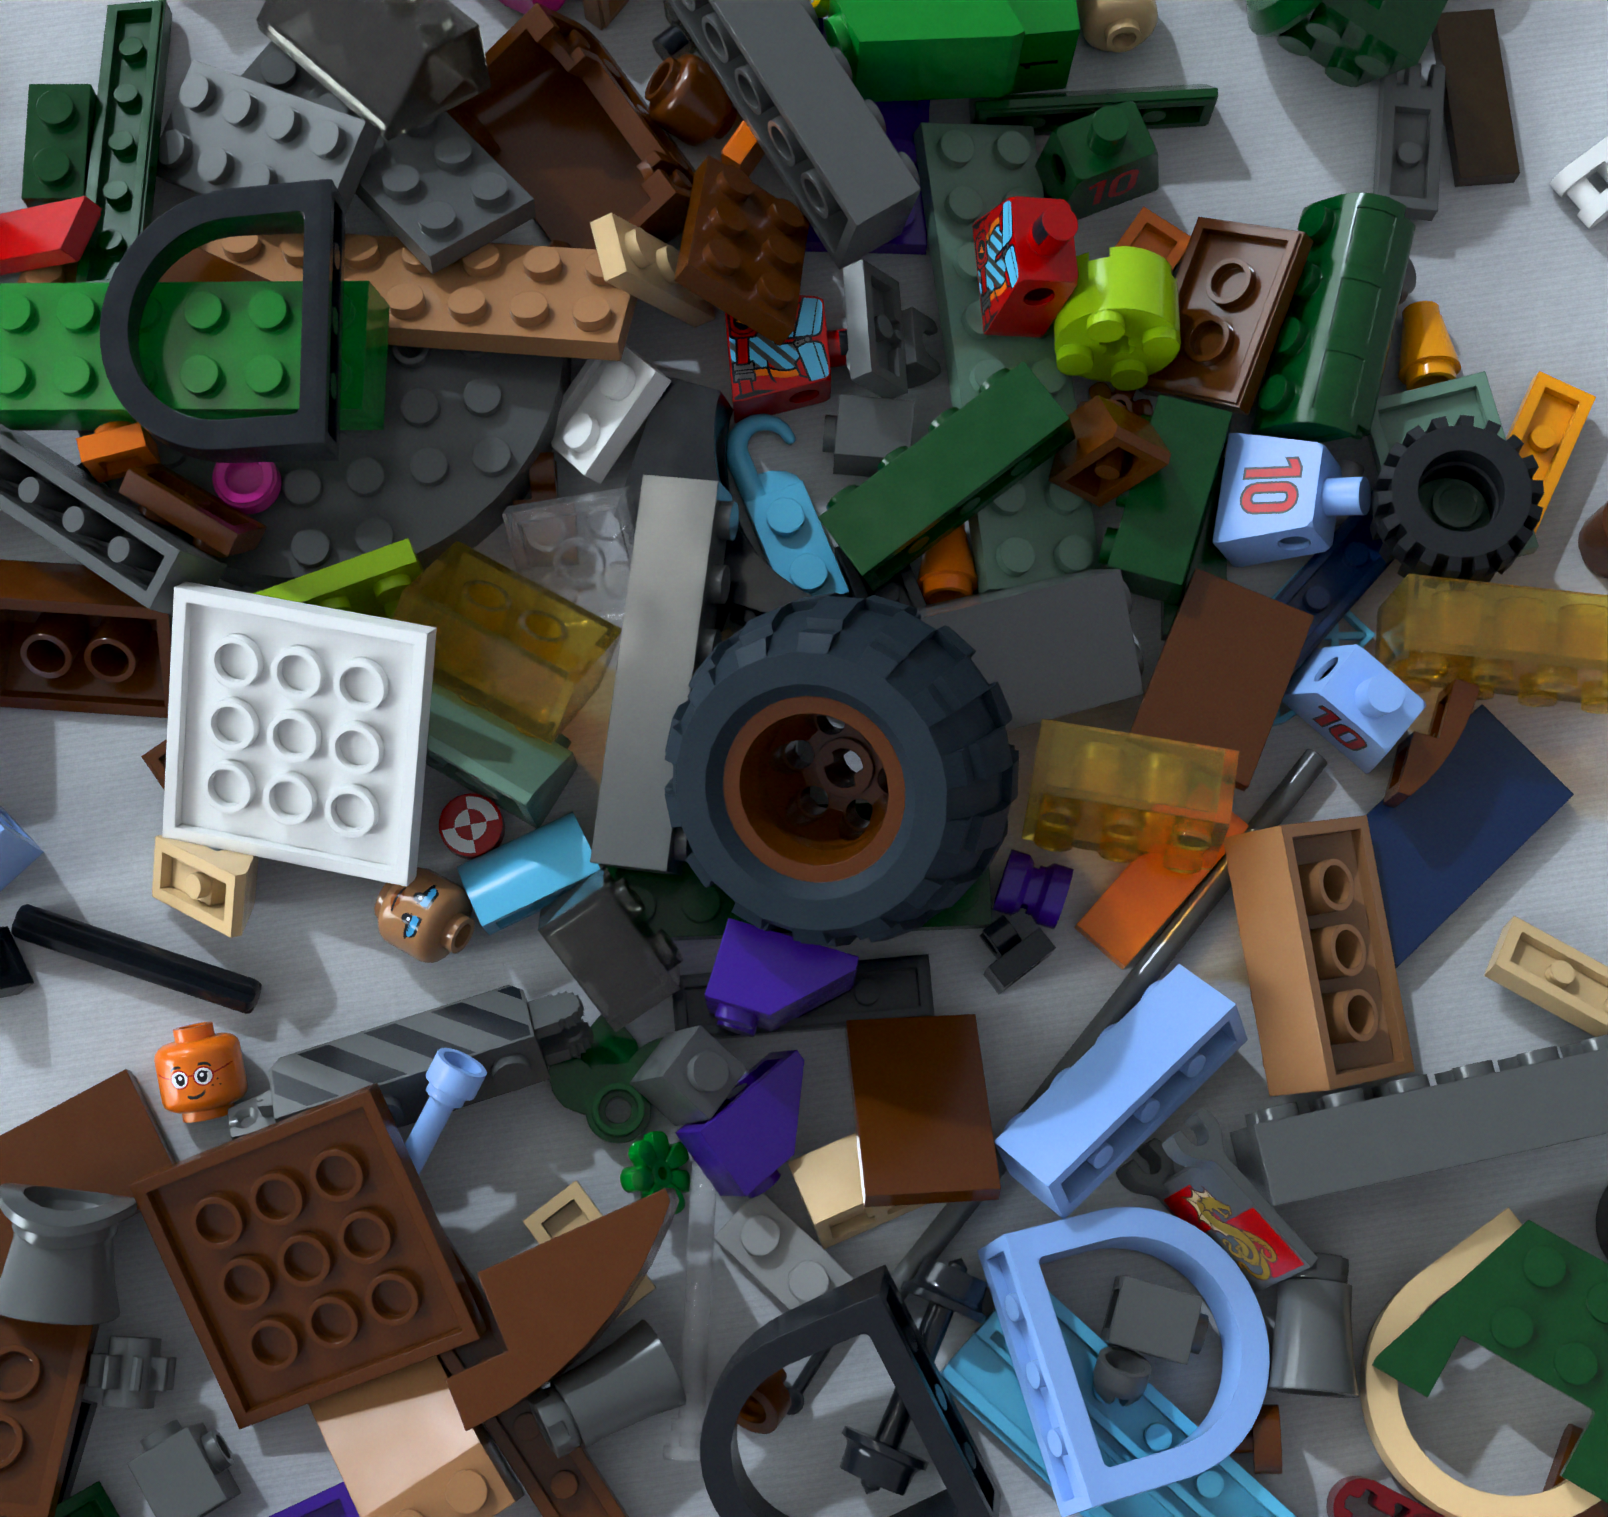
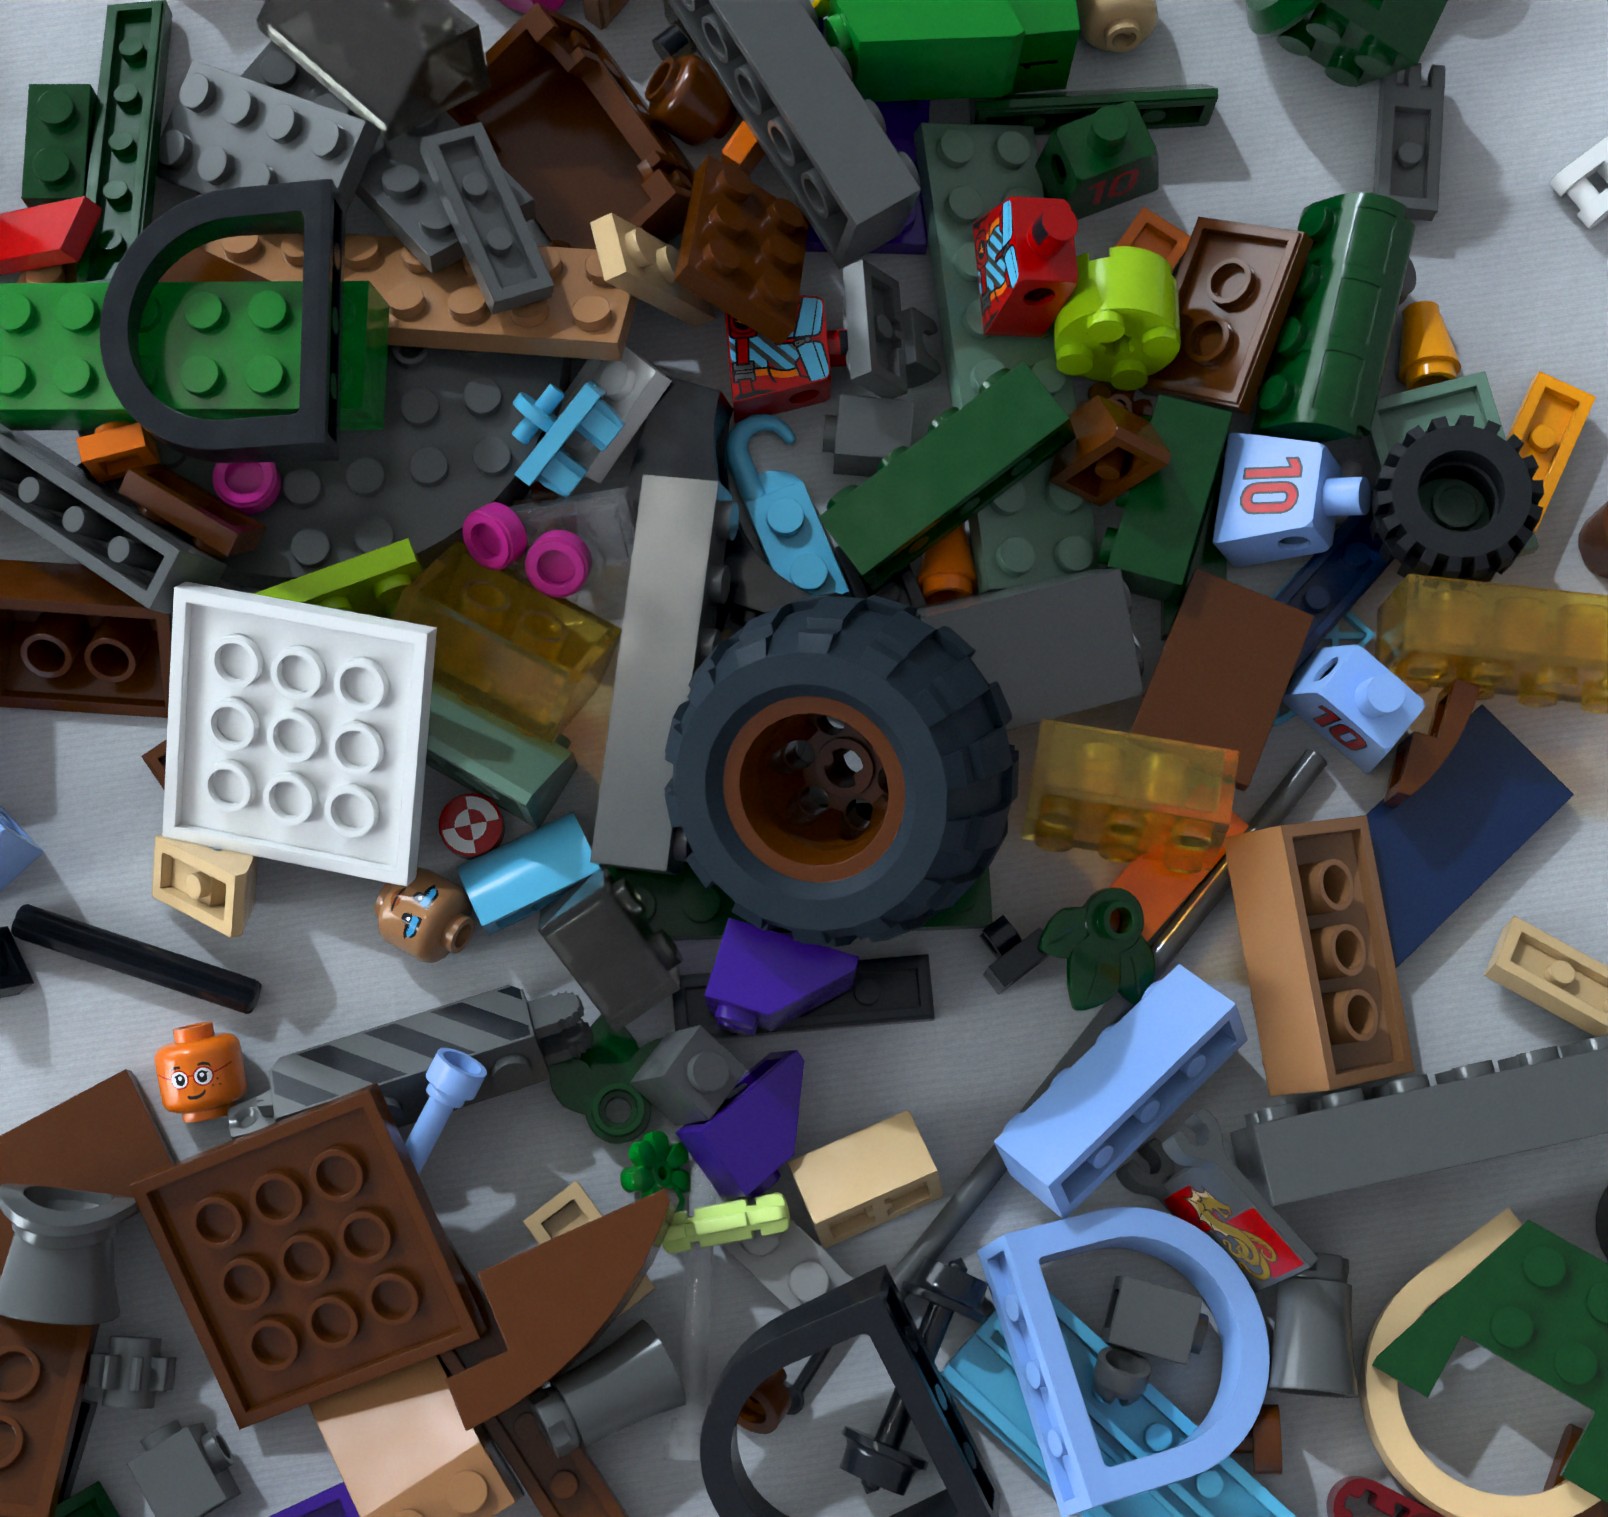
(486, 218): none -> dark grey plate
(494, 536): none -> dark pink tile
(548, 460): none -> medium azure hips
(558, 563): none -> dark pink tile
(727, 1223): none -> yellowish green axle
(921, 1111): reddish brown tile -> none
(1037, 890): dark purple wheel -> none
(1098, 956): none -> dark green plate
(1475, 99): dark brown tile -> none

